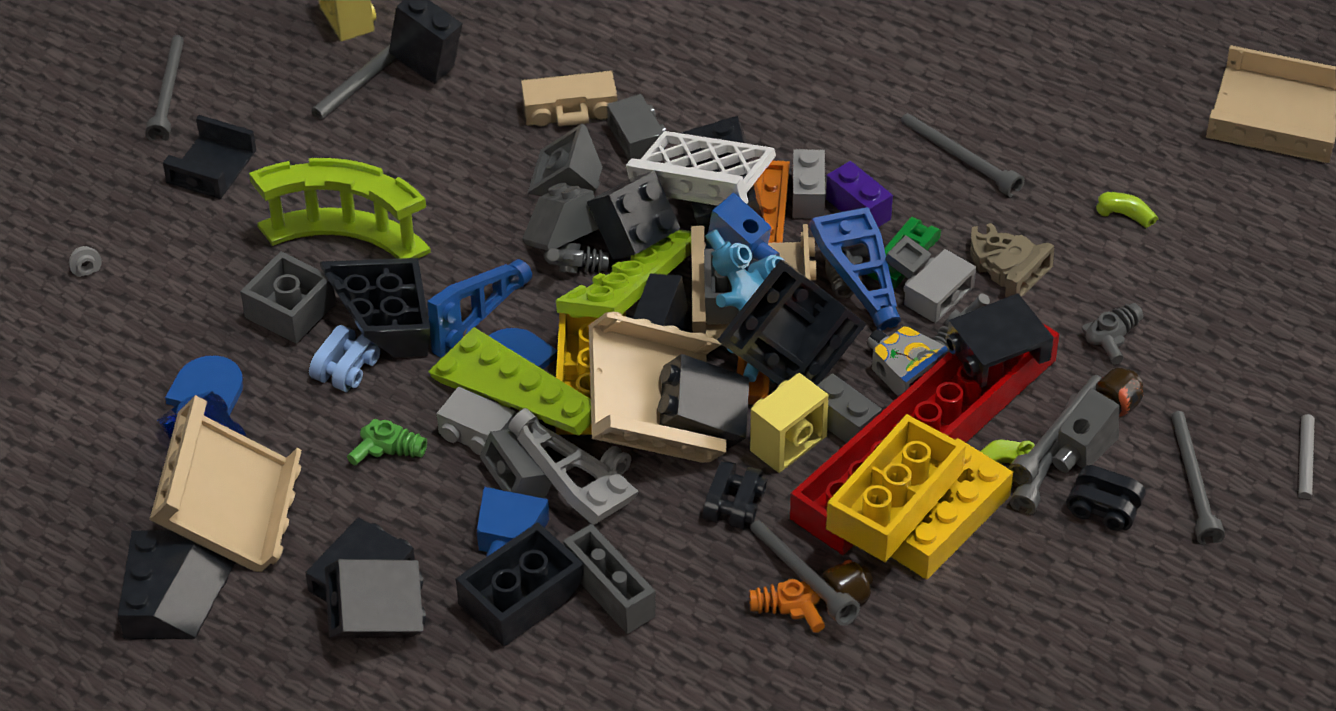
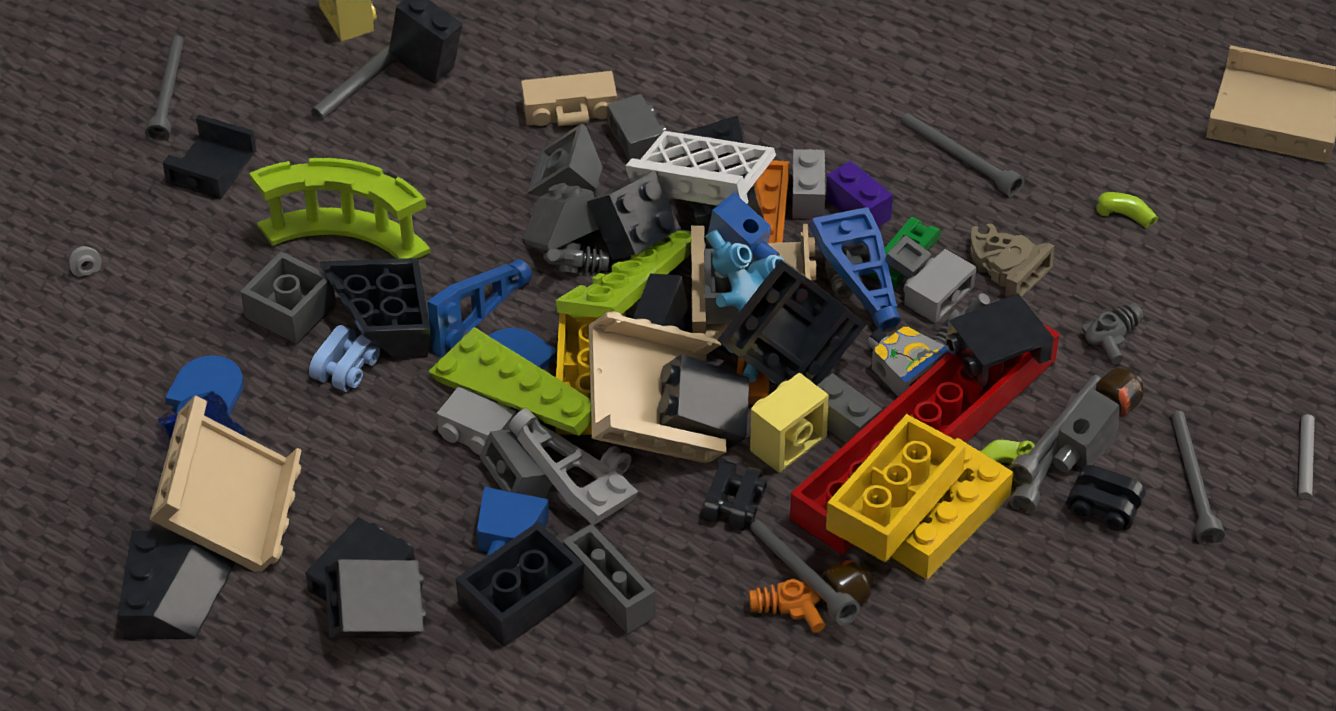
(387, 438): bright green piece -> none

